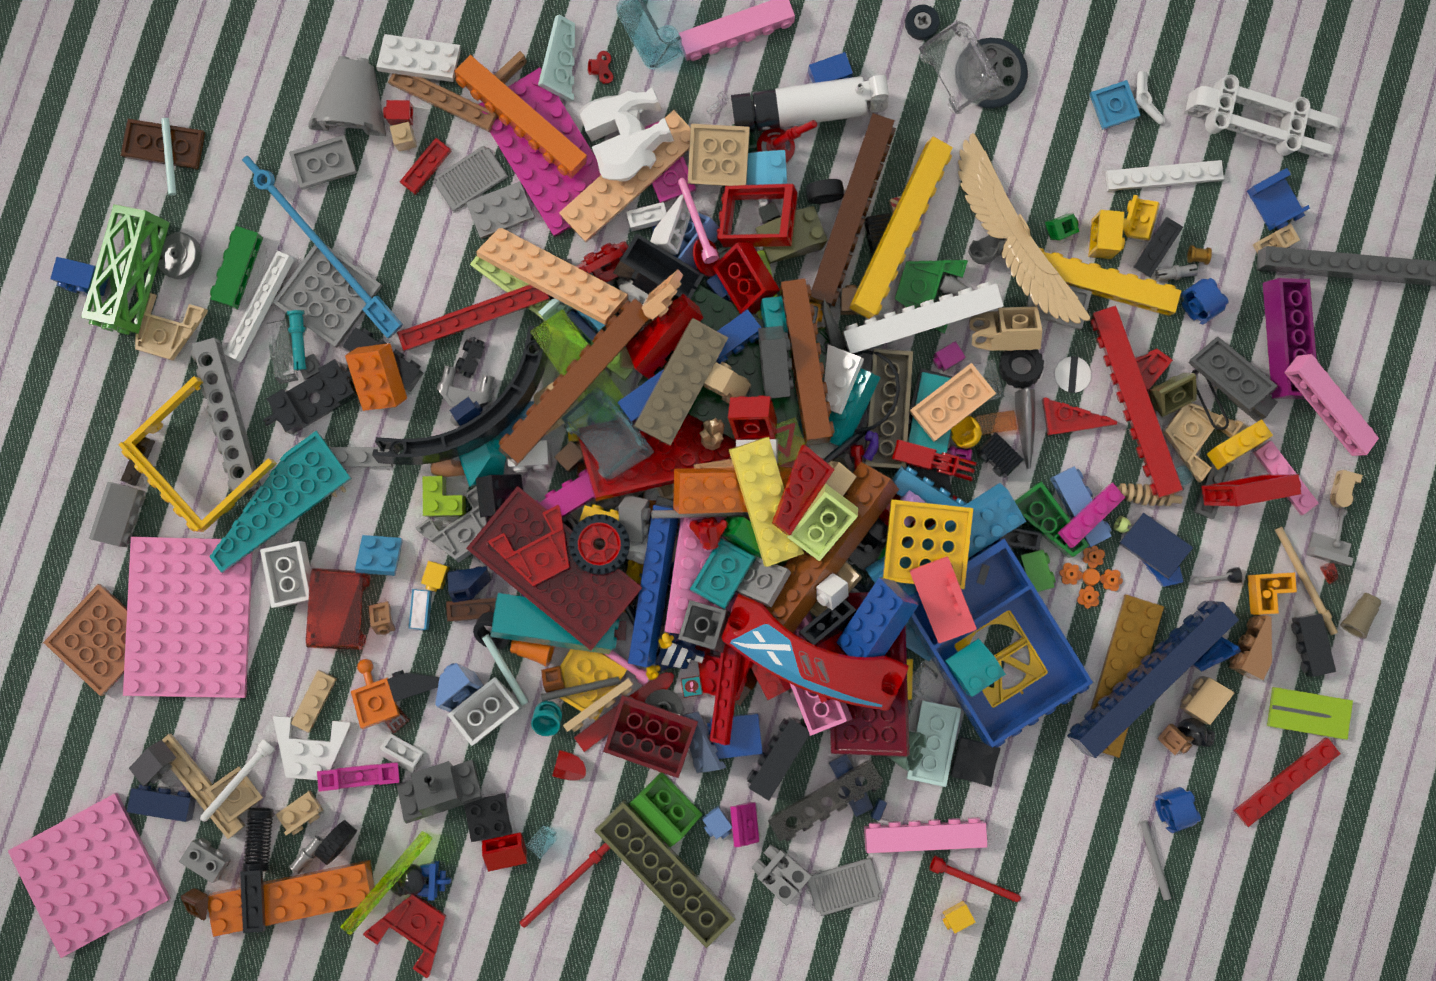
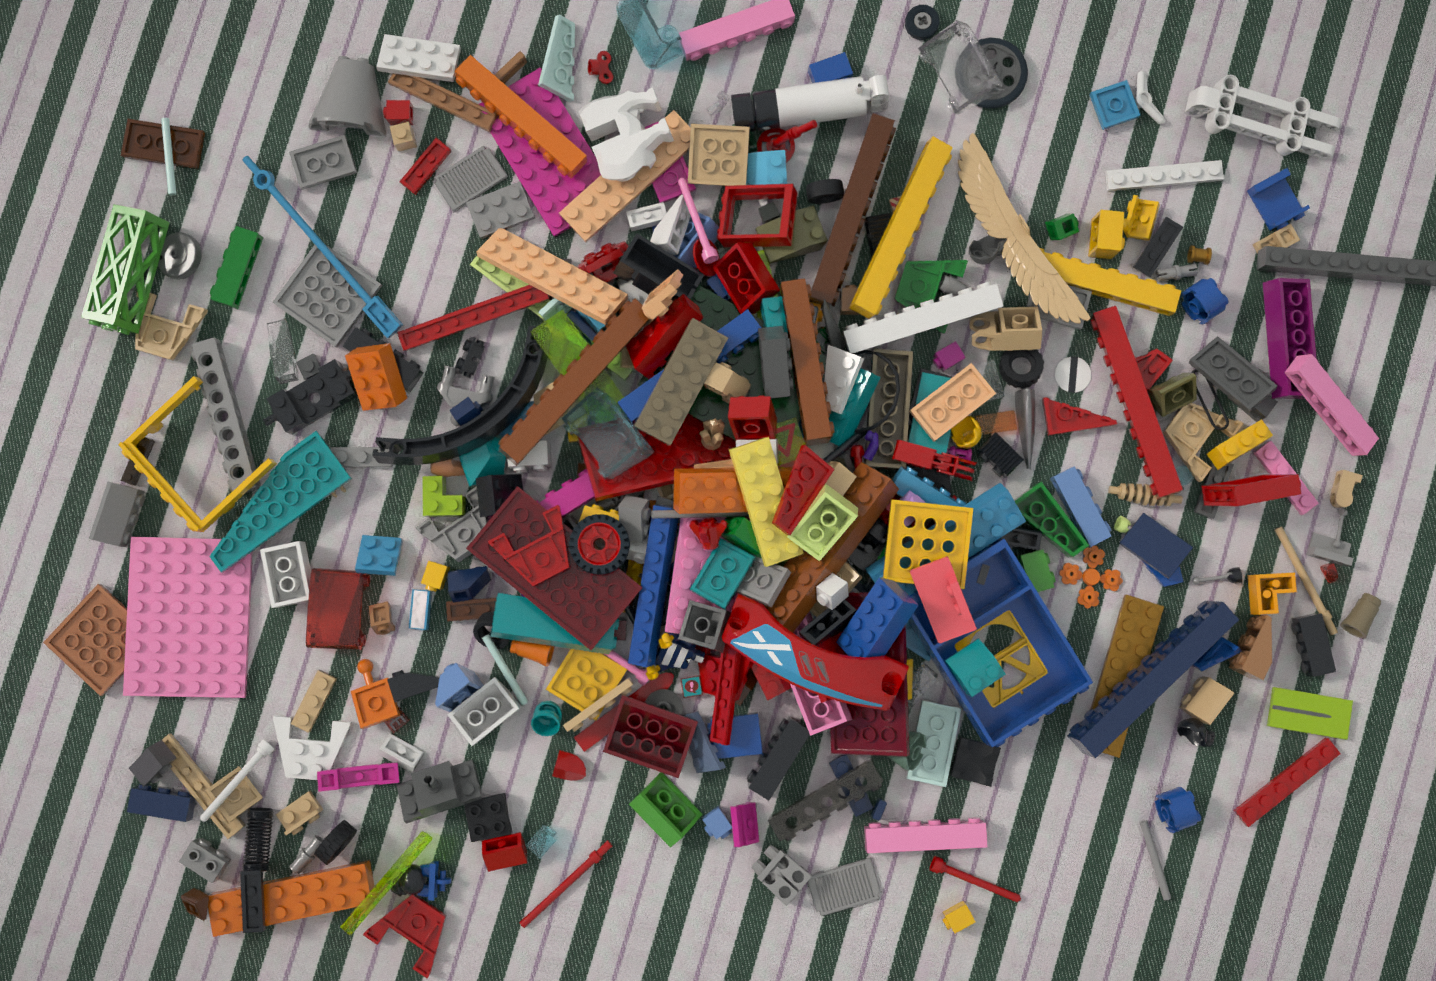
(74, 276): blue brick -> none
(89, 875): bright pink plate -> none
(259, 306): white plate -> none
(296, 330): teal pin -> none
(552, 679): dark orange slope -> none
(570, 456): medium nougat brick -> none
(580, 688): dark grey bar -> none
(665, 874): olive brick -> none
(1091, 515): dark pink plate -> none
(1175, 740): medium nougat bracket -> none

